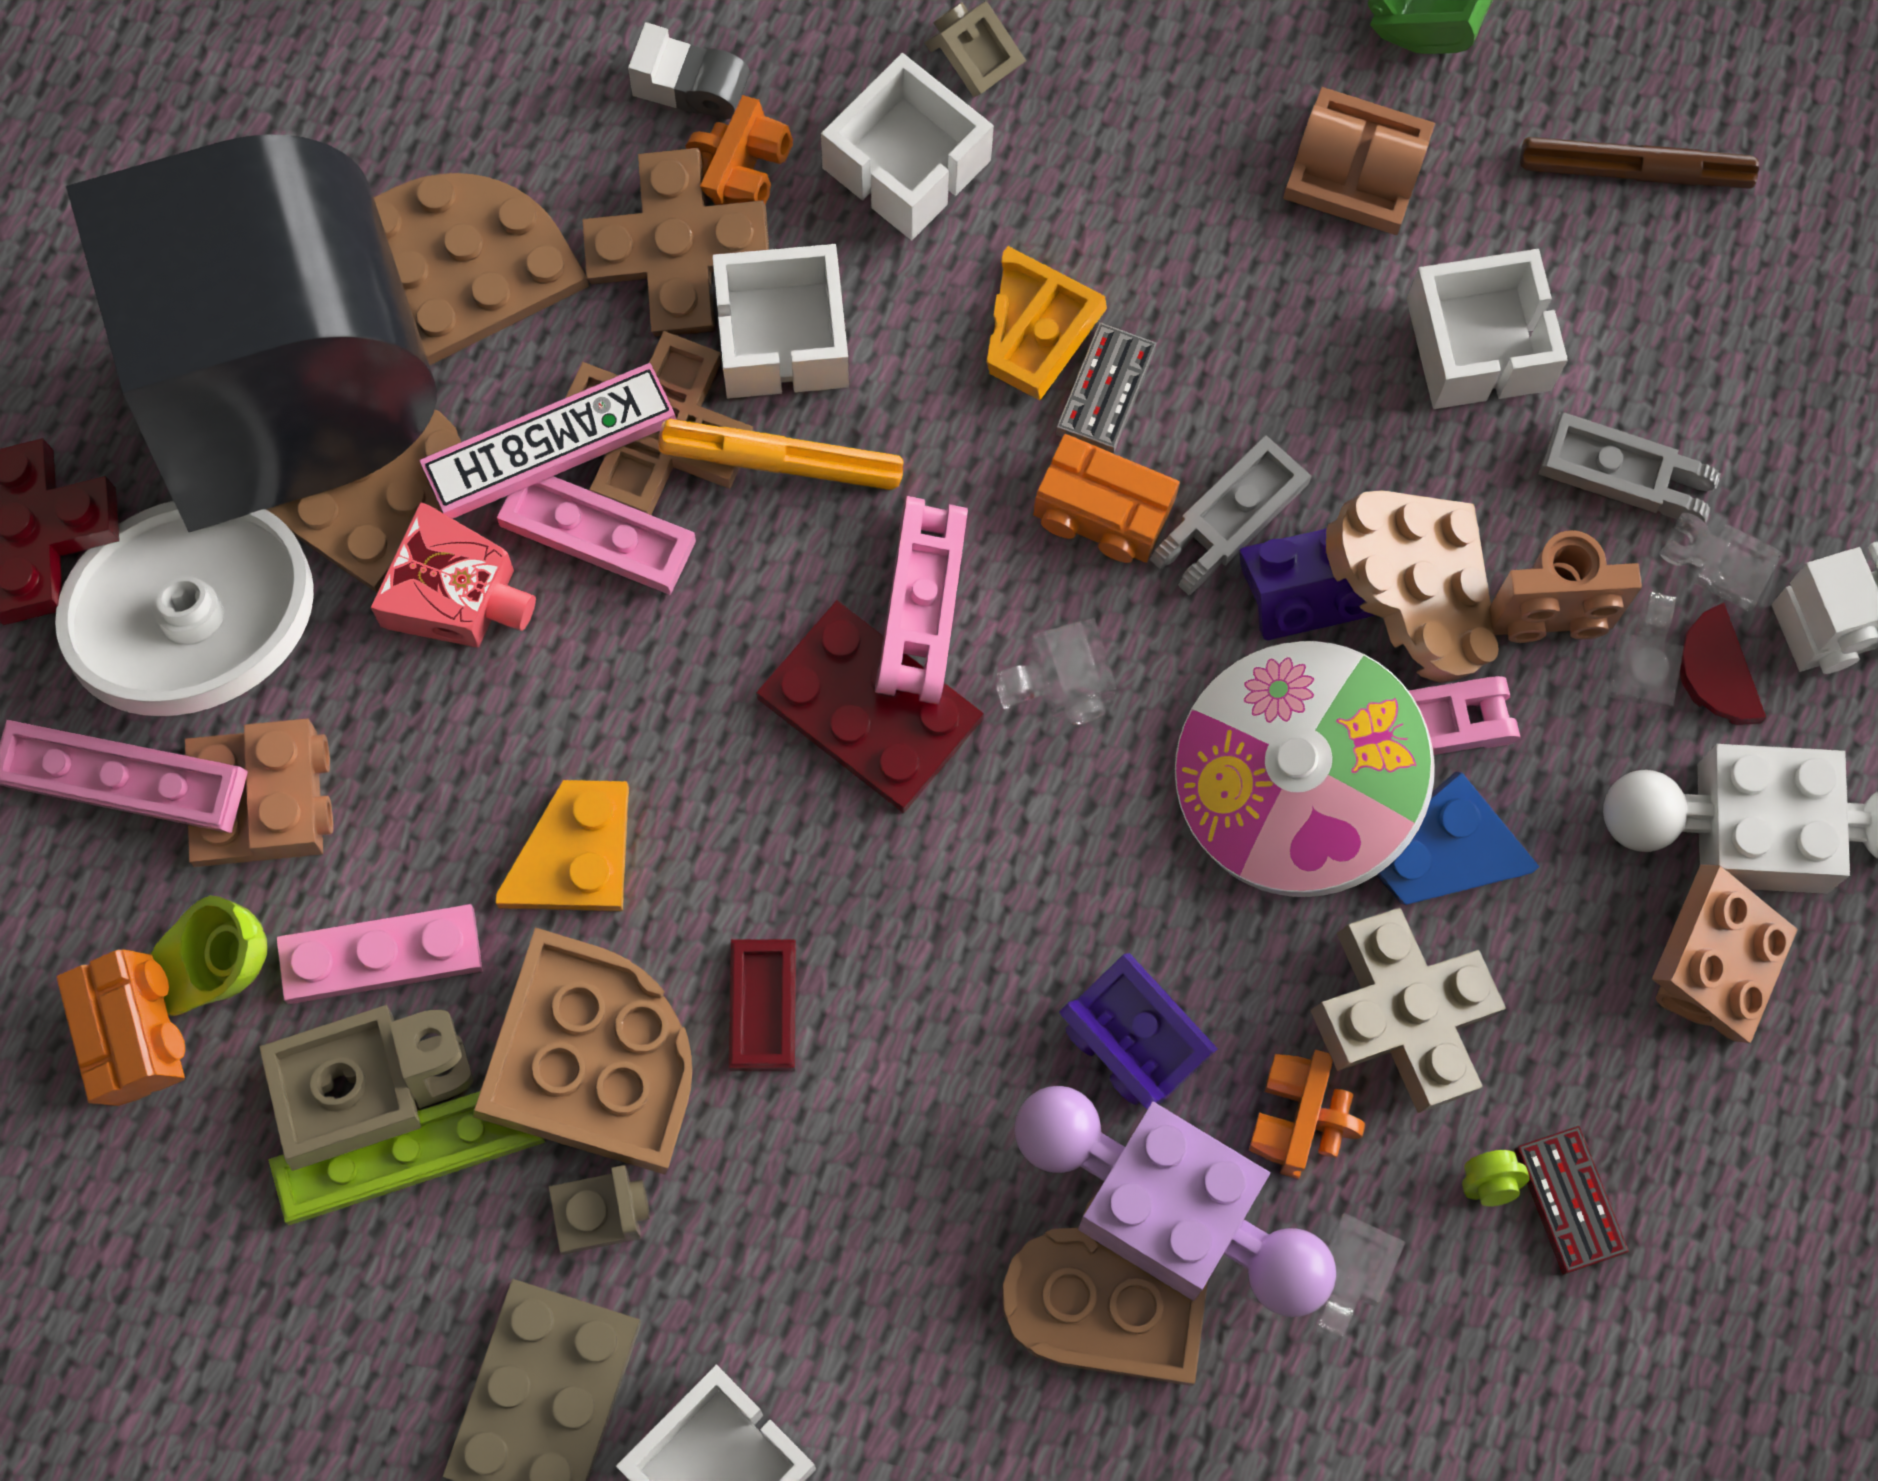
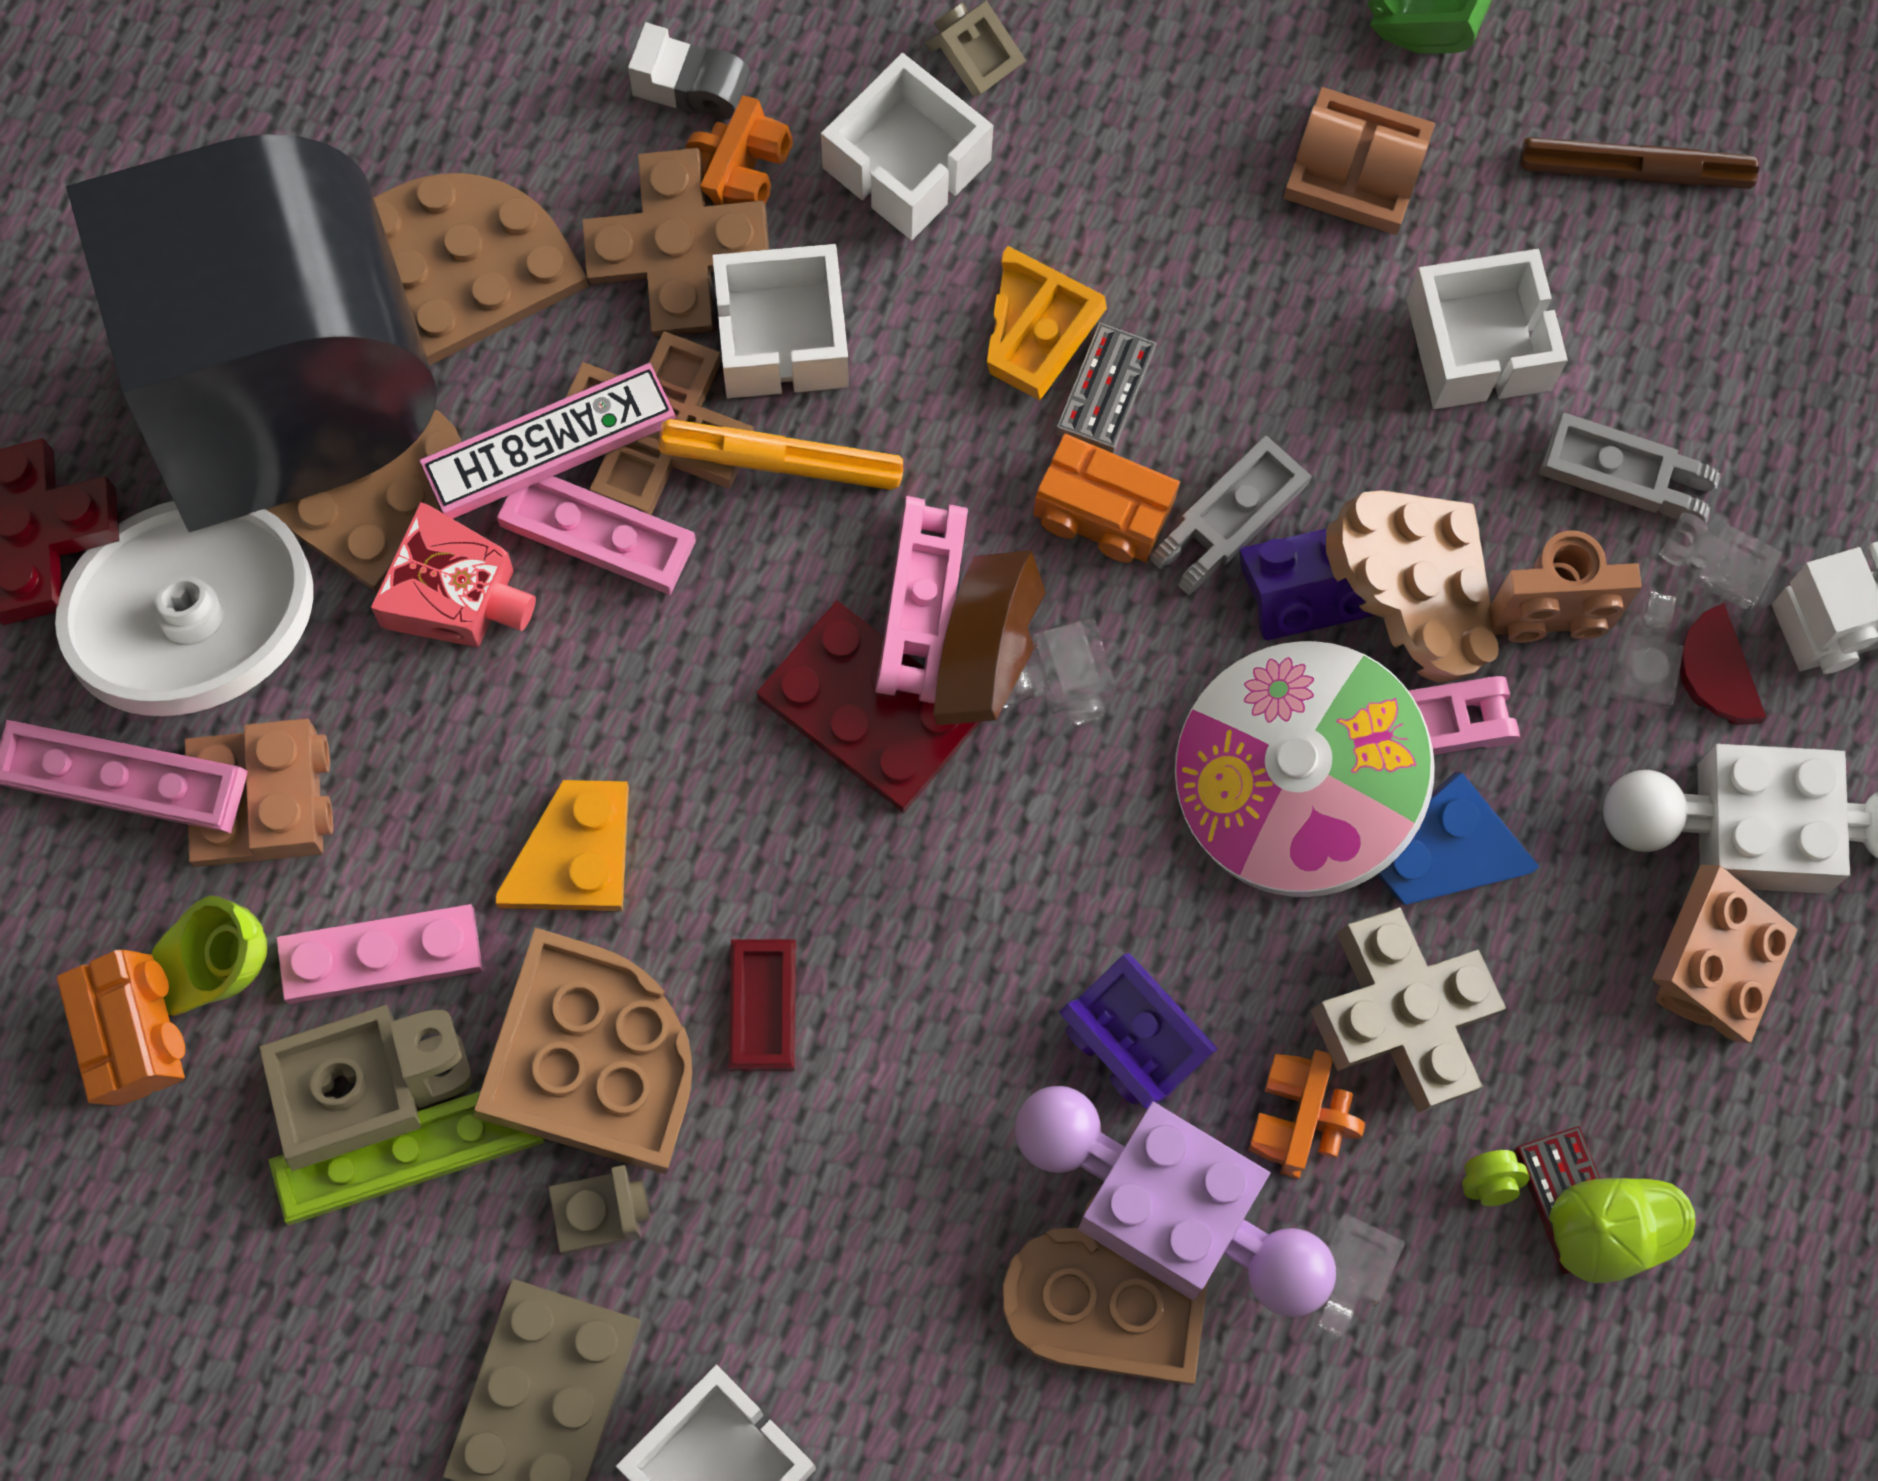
(987, 637): none -> reddish brown slope
(1620, 1227): none -> lime piece

